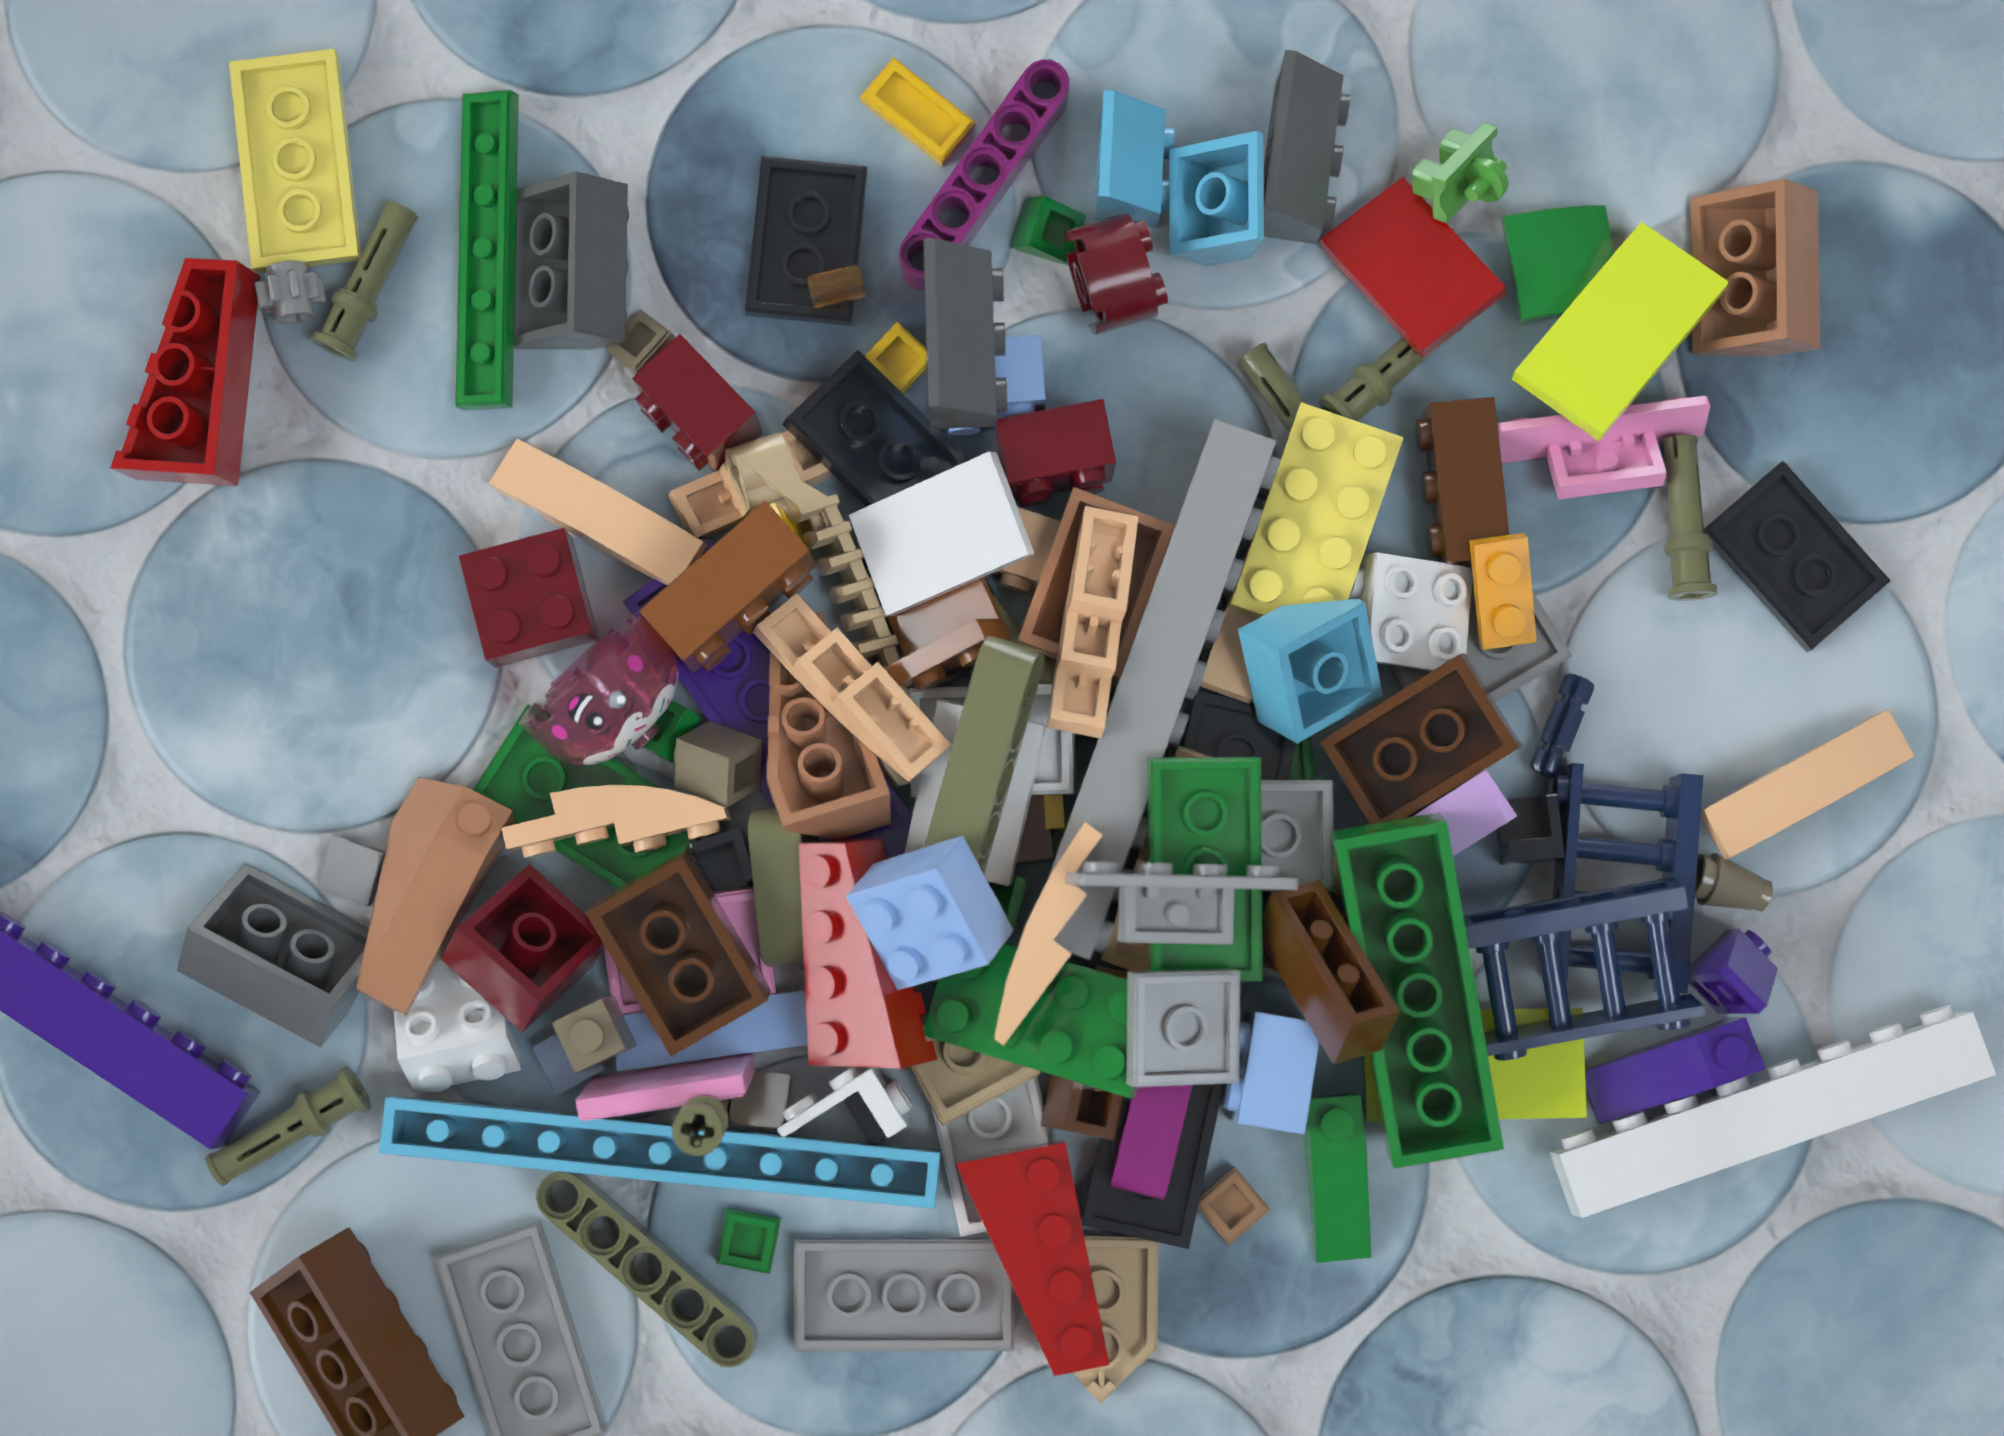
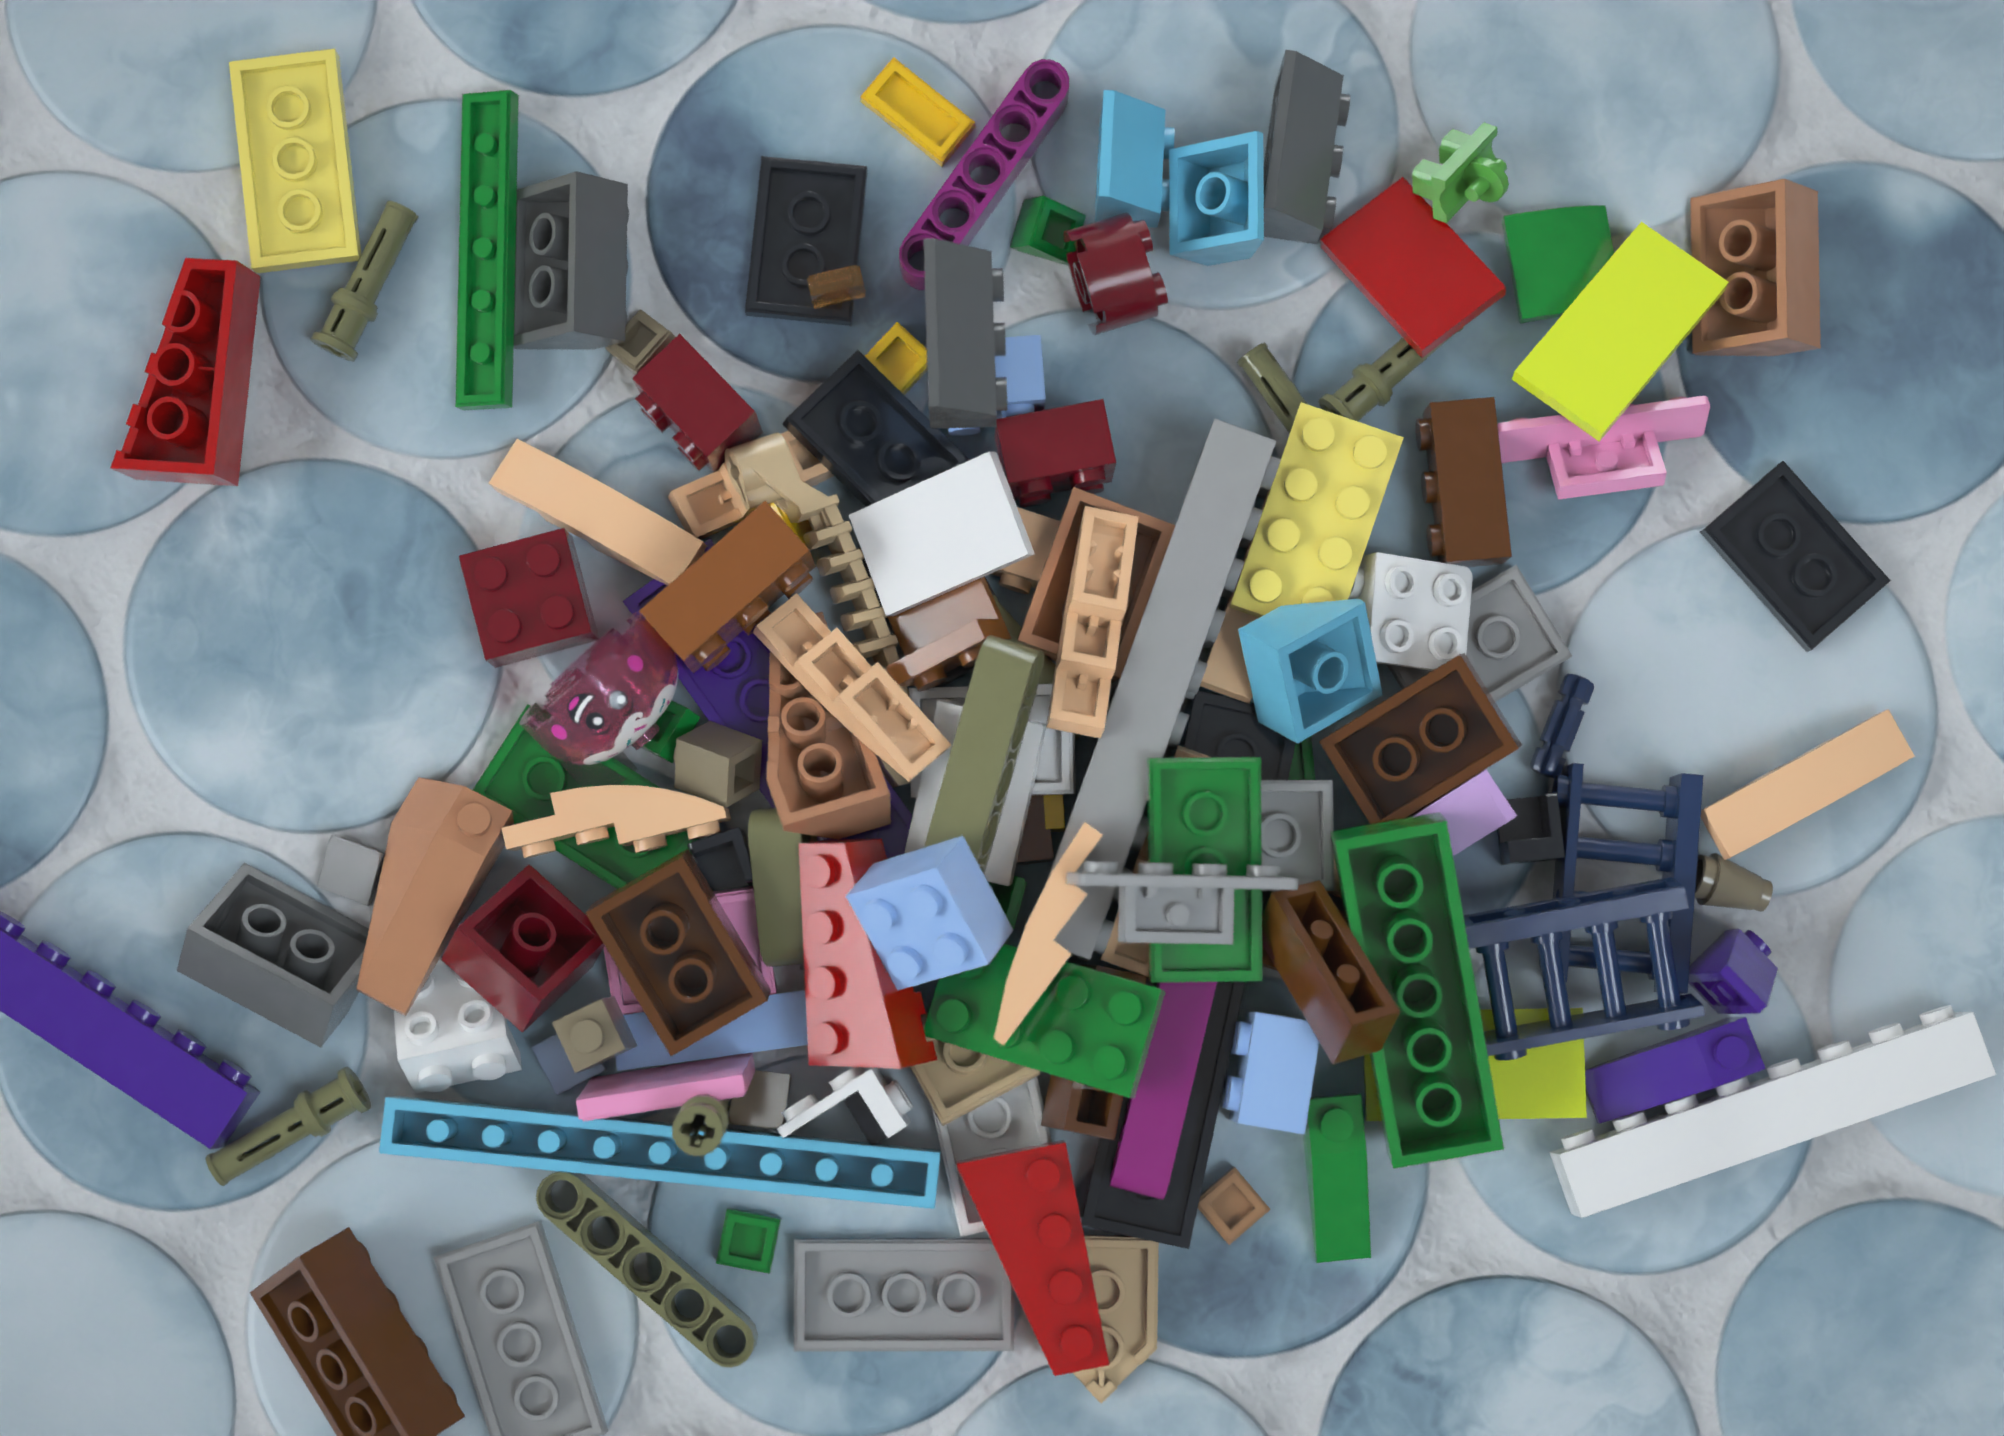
(290, 292): light grey gear -> none
(1183, 1027): light grey tile -> none
(1503, 591): light orange plate -> none
(1688, 545): olive pin -> none

